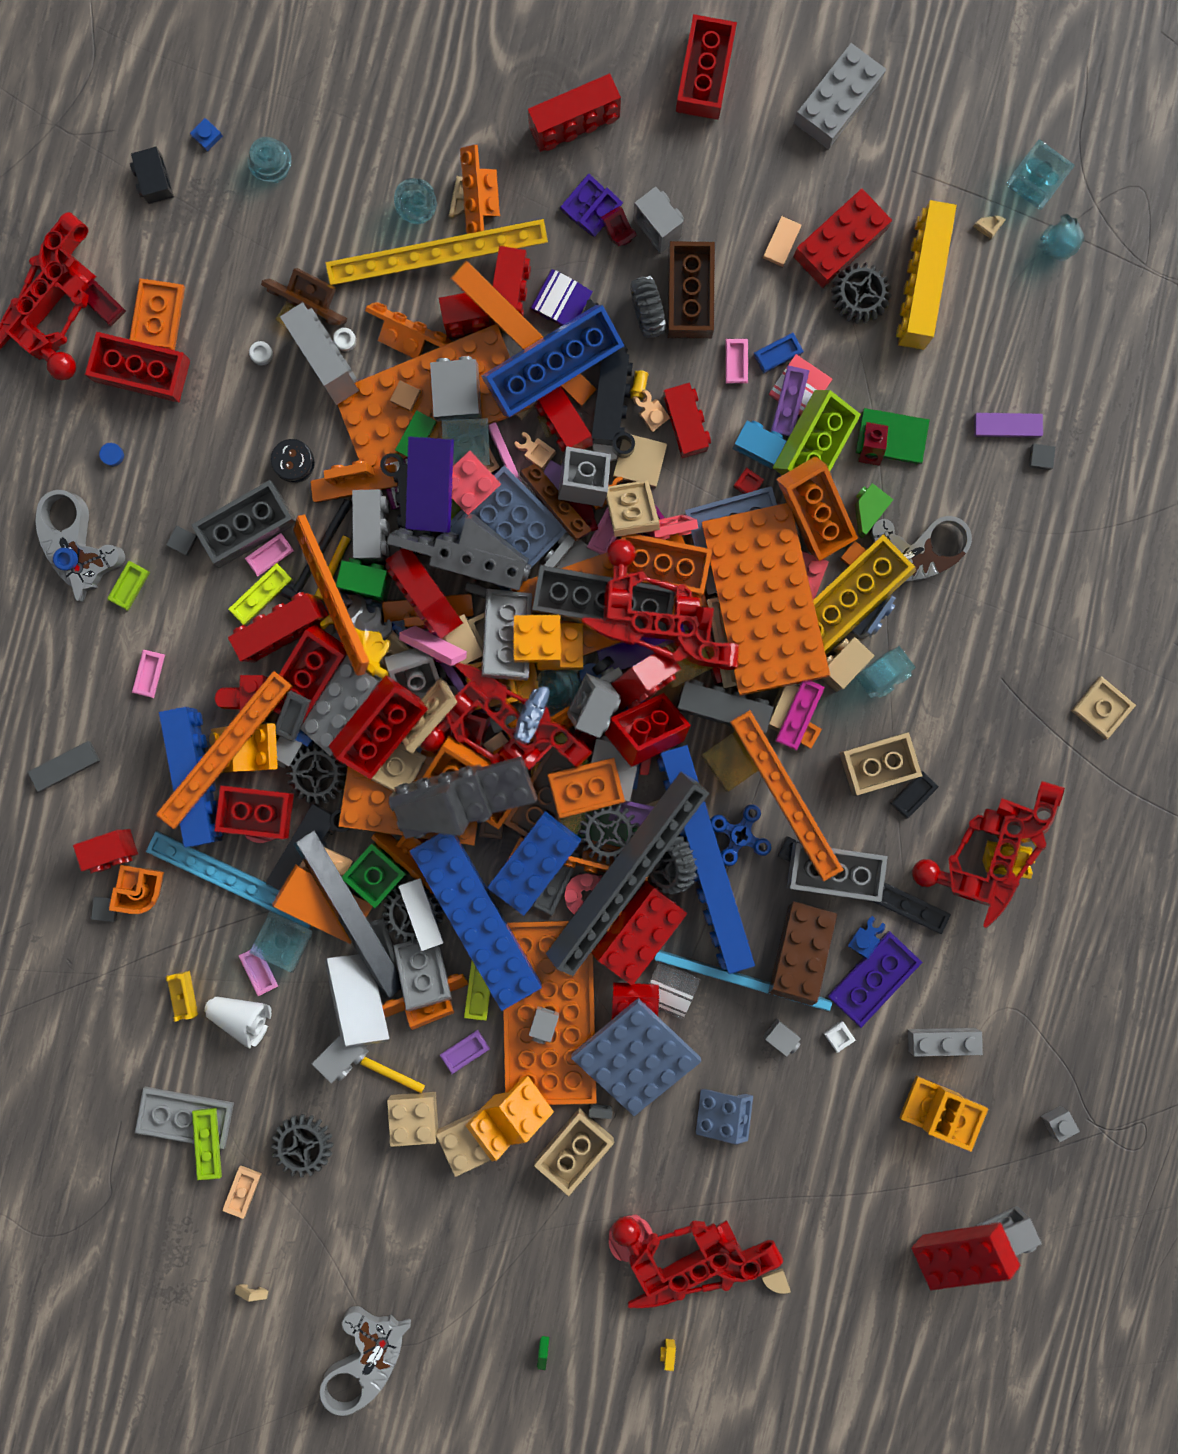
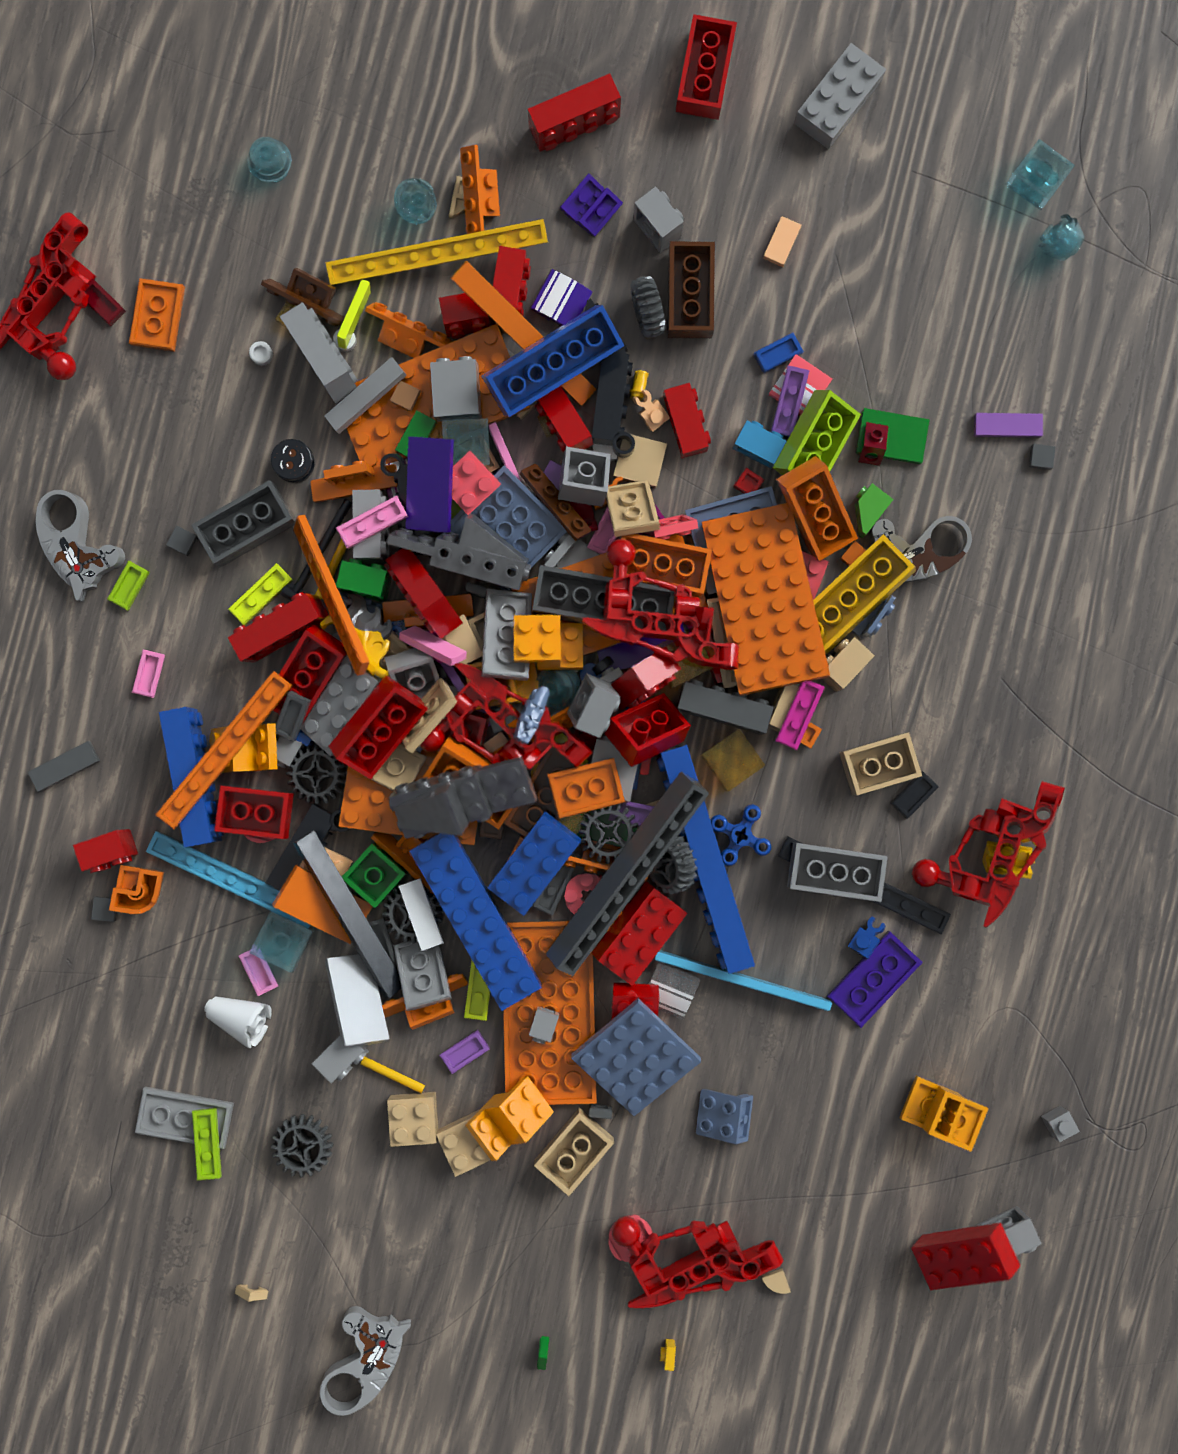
(65, 559): blue tile -> none
(111, 454): blue tile -> none
(137, 367): red brick -> none
(151, 175): black brick -> none
(182, 996): yellow hinge -> none
(206, 134): blue plate -> none
(239, 696): red brick -> none
(242, 1192): light nougat plate -> none
(269, 554): bright pink tile -> none
(353, 314): none -> neon yellow tile
(365, 395): none -> light grey tile
(372, 522): none -> bright pink tile
(537, 452): light nougat plate -> none
(618, 227): dark red bracket -> none
(736, 360): bright pink tile -> none
(782, 1038): light grey brick -> none
(786, 796): orange tile -> none
(802, 953): reddish brown brick -> none
(839, 1036): white tile -> none
(842, 238): red brick -> none
(869, 297): dark grey gear -> none
(885, 672): clear light blue brick -> none
(926, 275): yellow brick -> none
(945, 1042): light grey brick -> none
(989, 225): tan tile -> none
(1103, 708): tan tile -> none

